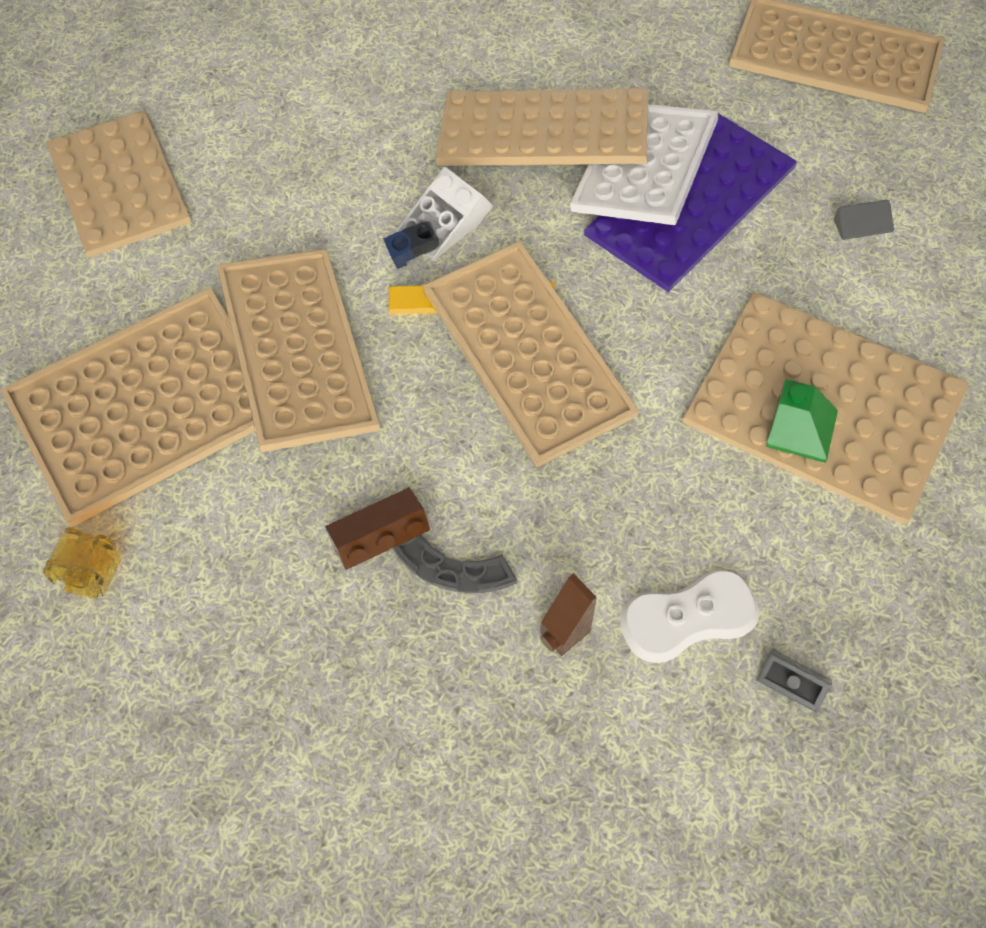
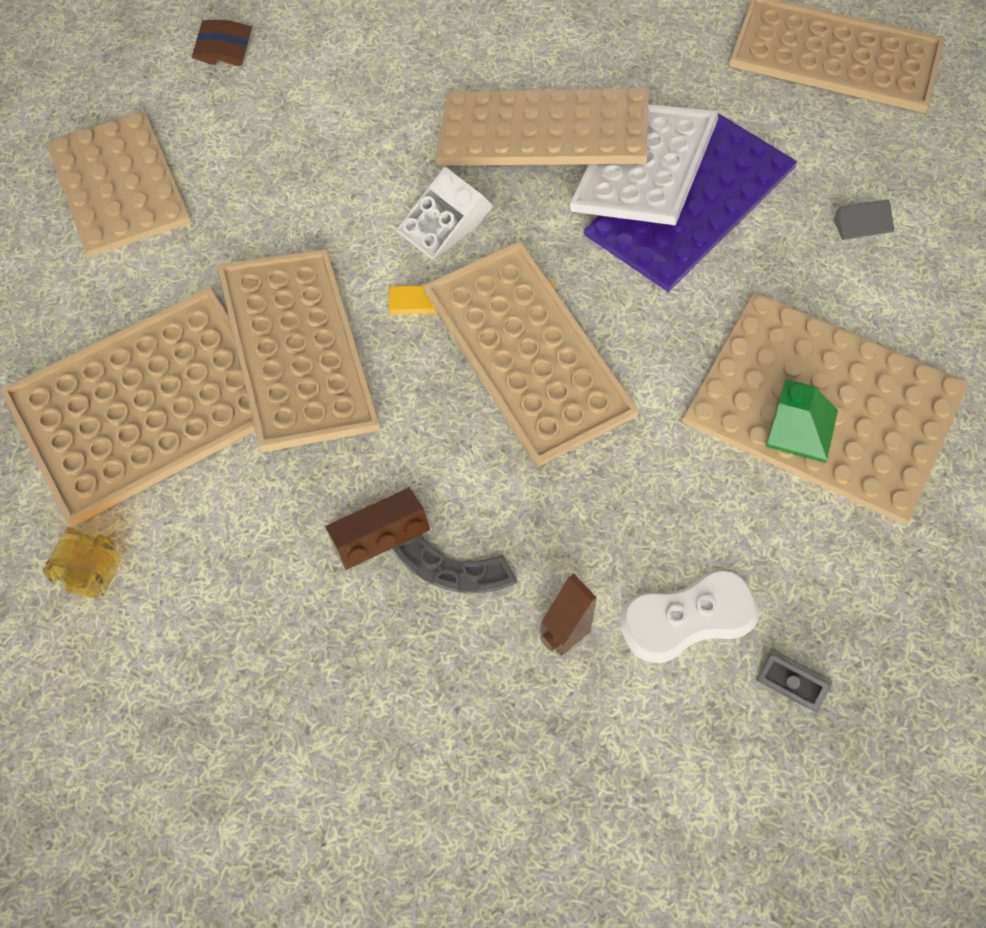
(221, 41): none -> reddish brown slope
(411, 243): leg -> none

